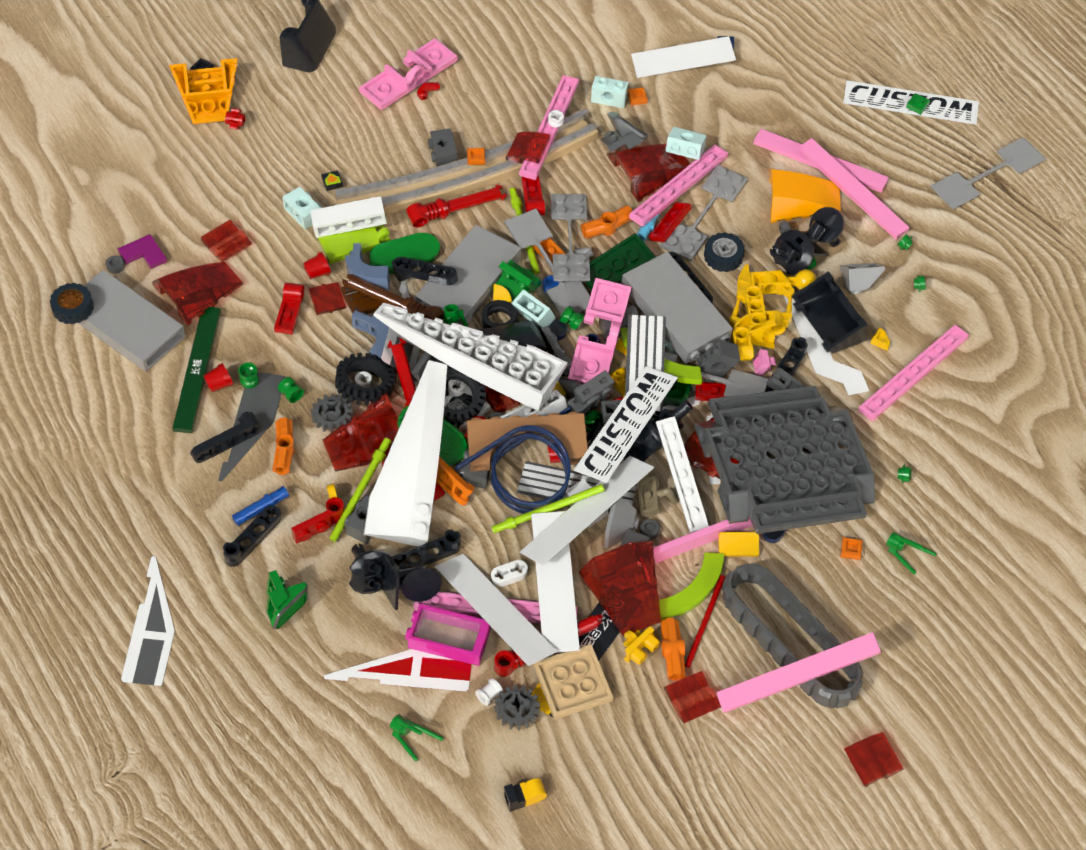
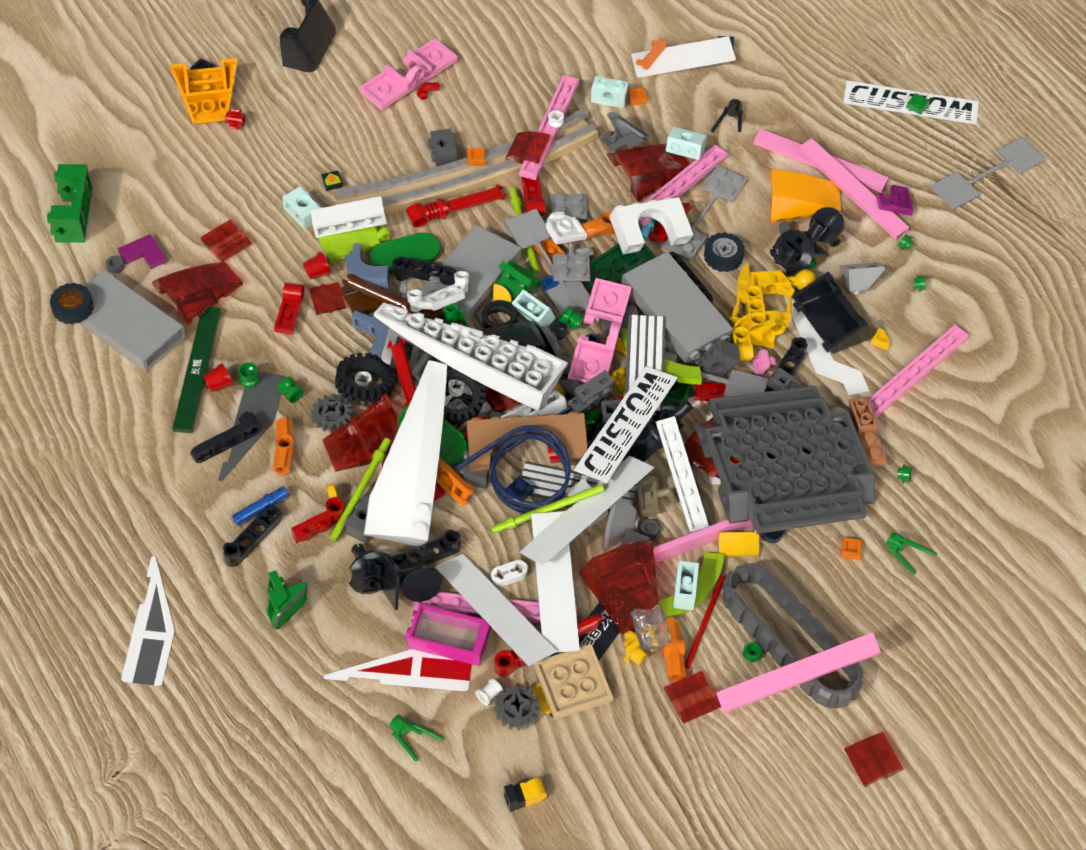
(71, 221): none -> green plate
(441, 297): none -> white plate
(520, 489): none -> dark blue plate
(564, 228): none -> white tile
(650, 58): none -> orange piece
(651, 628): none -> clear bracket
(667, 212): none -> white arch
(686, 585): none -> light aqua brick
(733, 110): none -> black plant
(752, 647): none -> green plate
(866, 428): none -> nougat slope
(897, 202): none -> magenta tile

